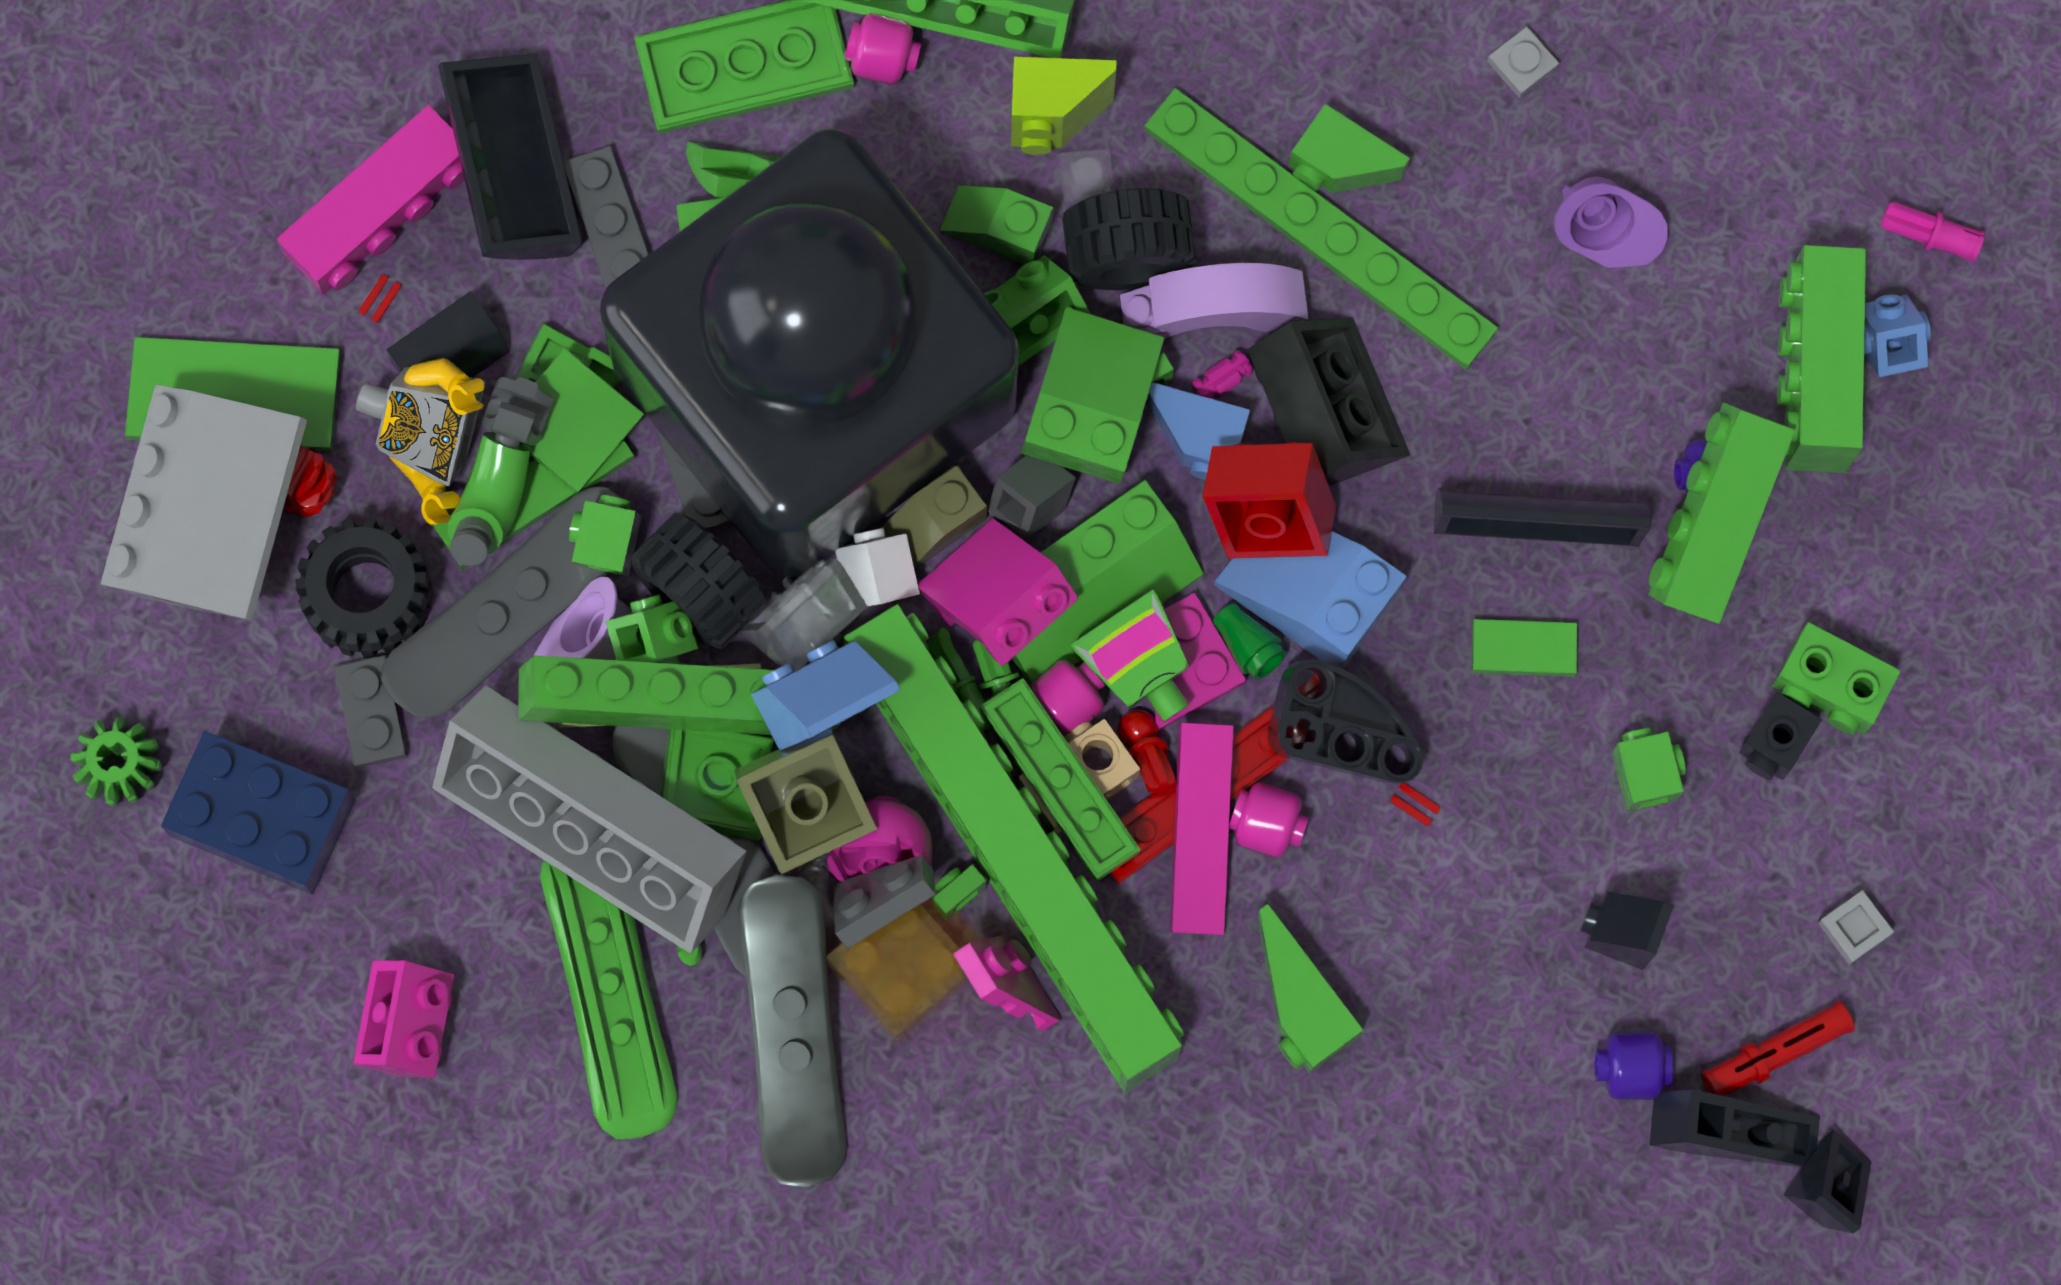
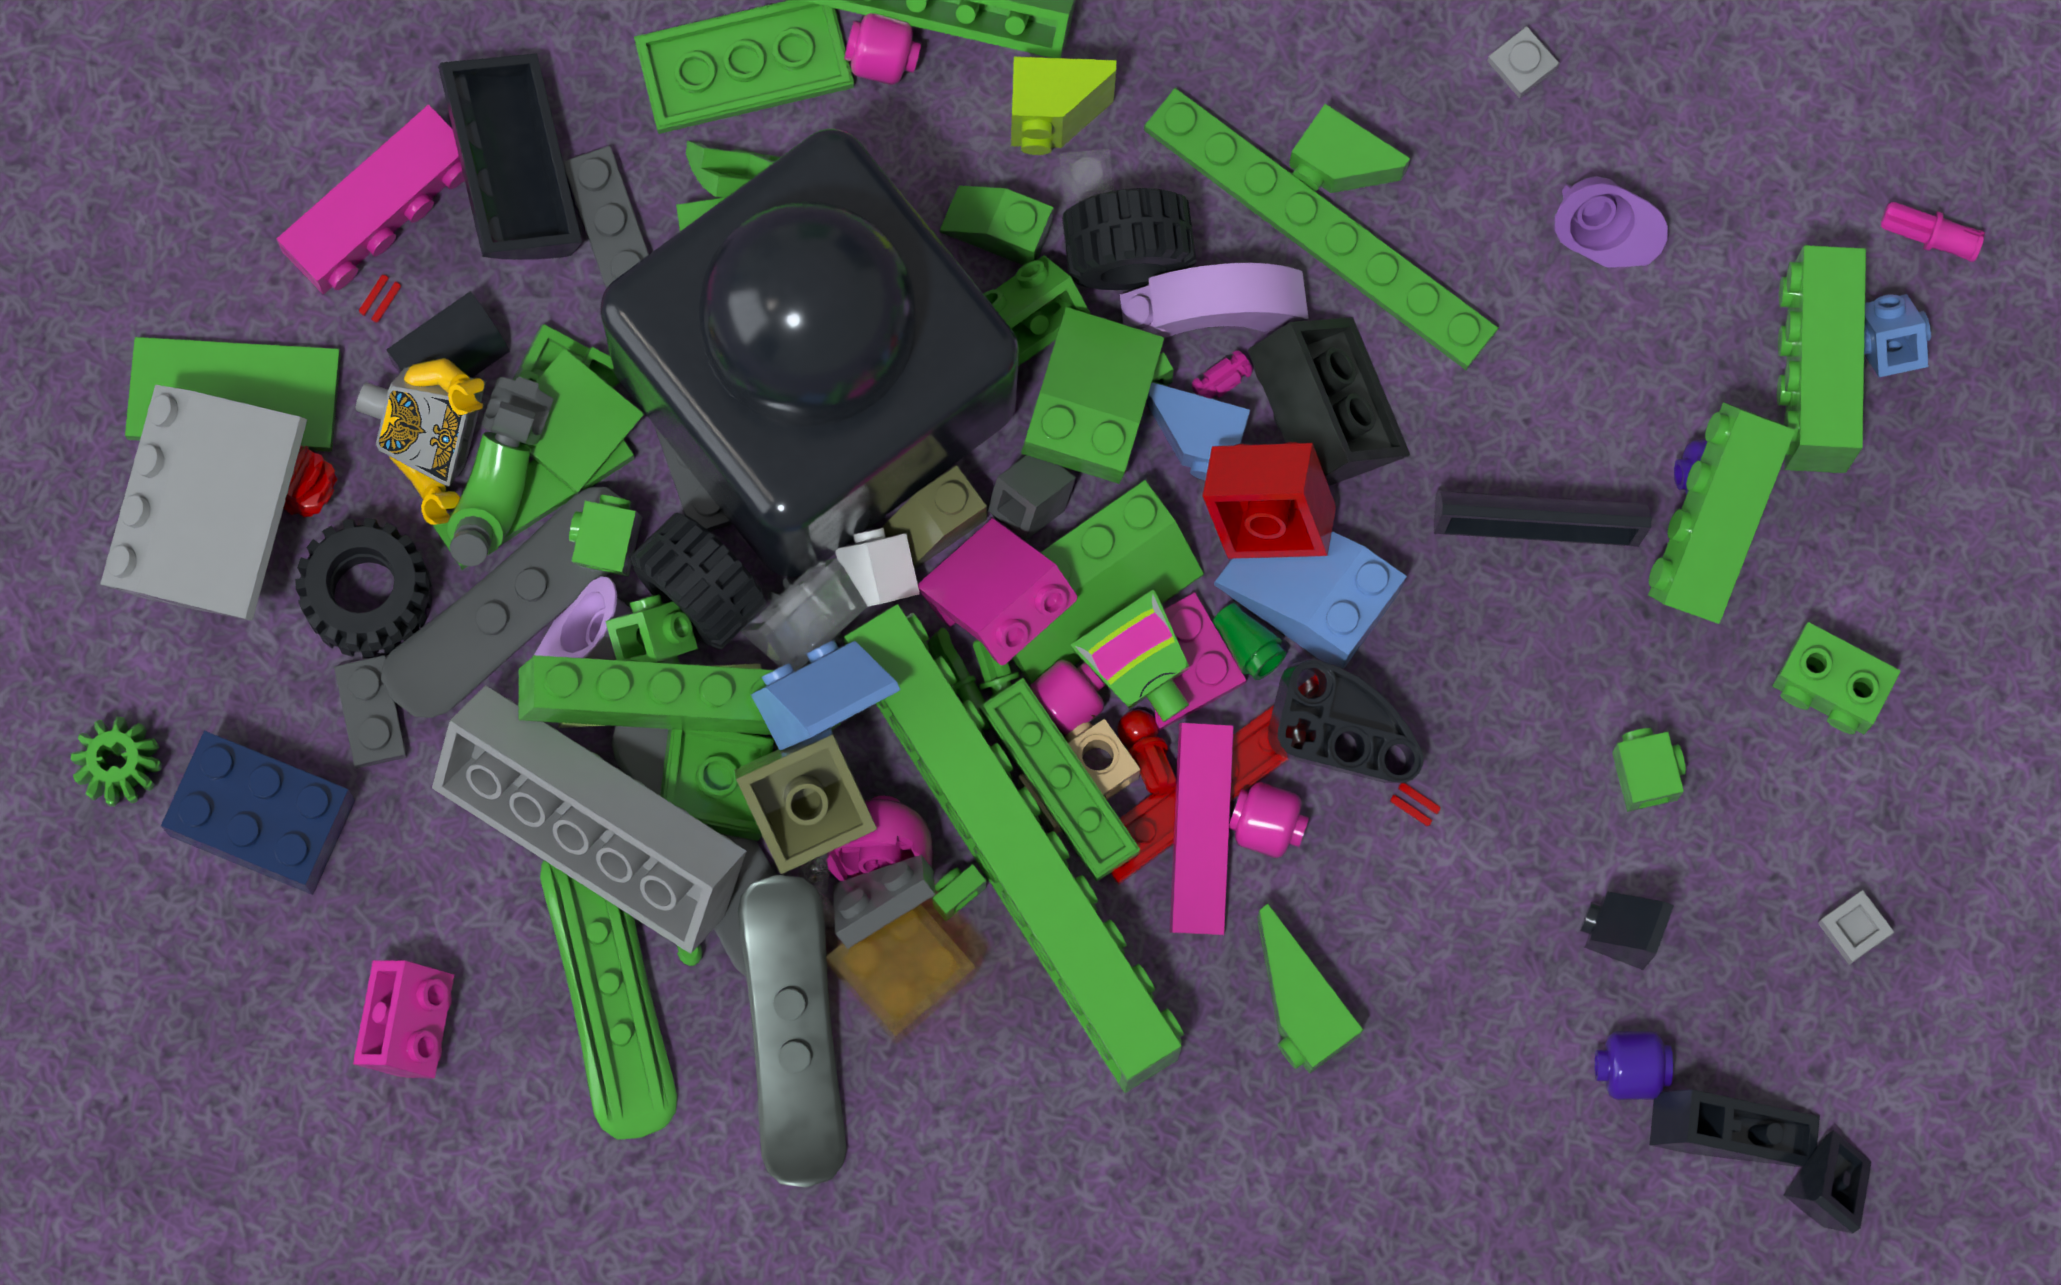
(1004, 979): dark pink wing -> none
(1524, 648): bright green tile -> none
(1724, 1077): red pin -> none
(1779, 738): black brick -> none

